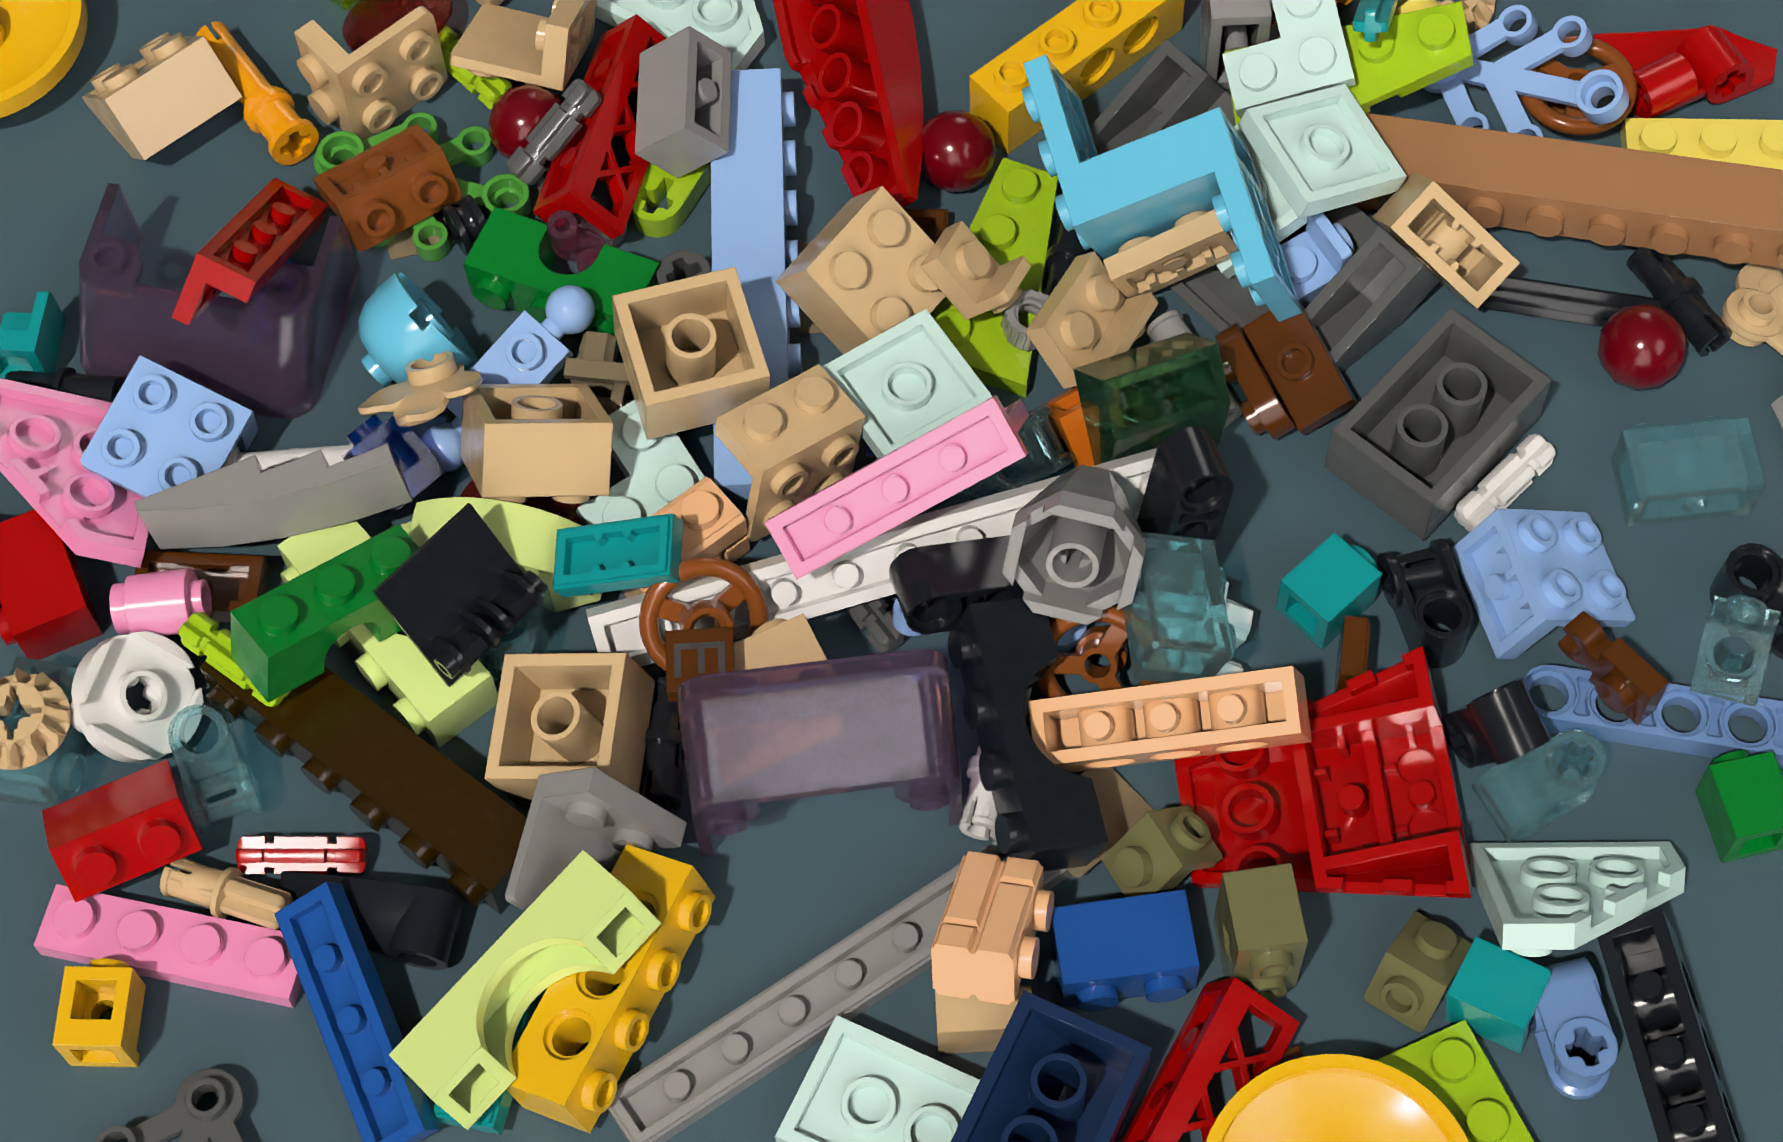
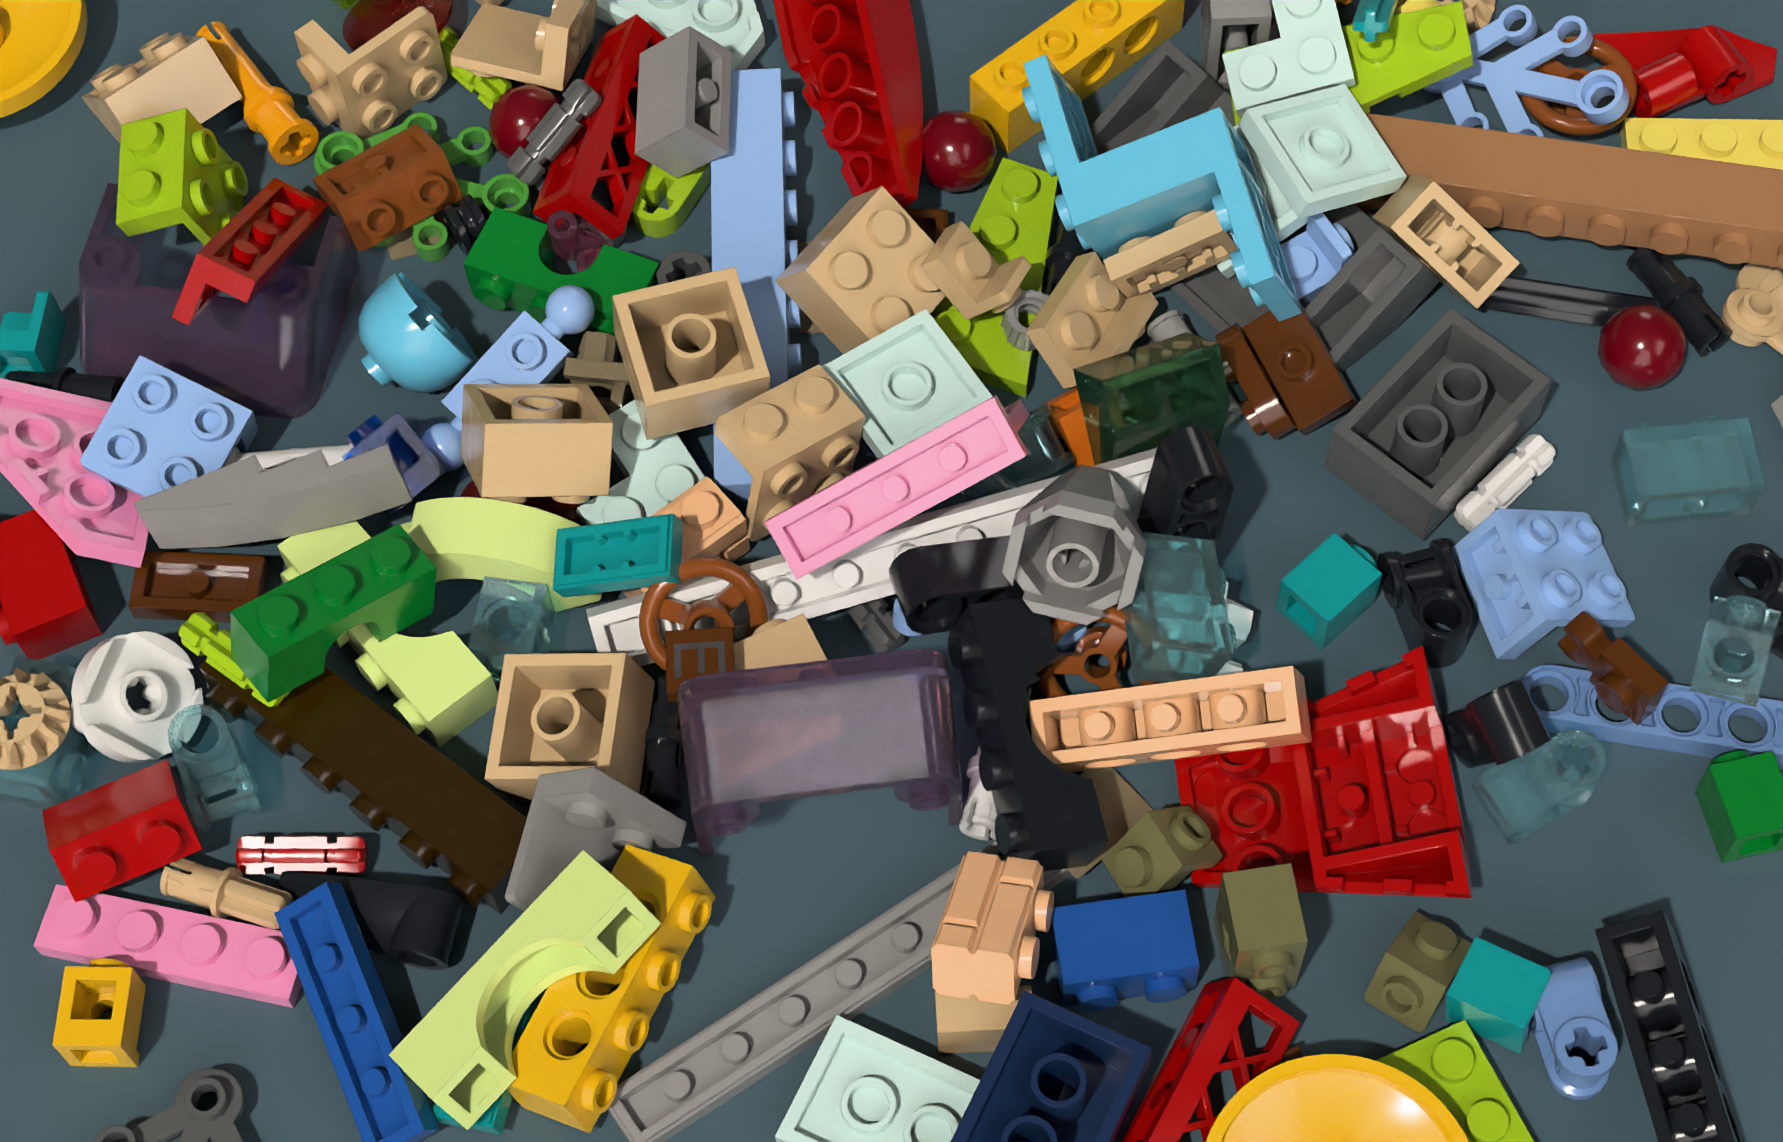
(158, 601): bright pink brick -> none
(176, 176): none -> lime bracket
(425, 390): tan plate -> none
(459, 594): black hinge -> none
(1352, 650): reddish brown tile -> none
(1570, 891): light aqua plate -> none

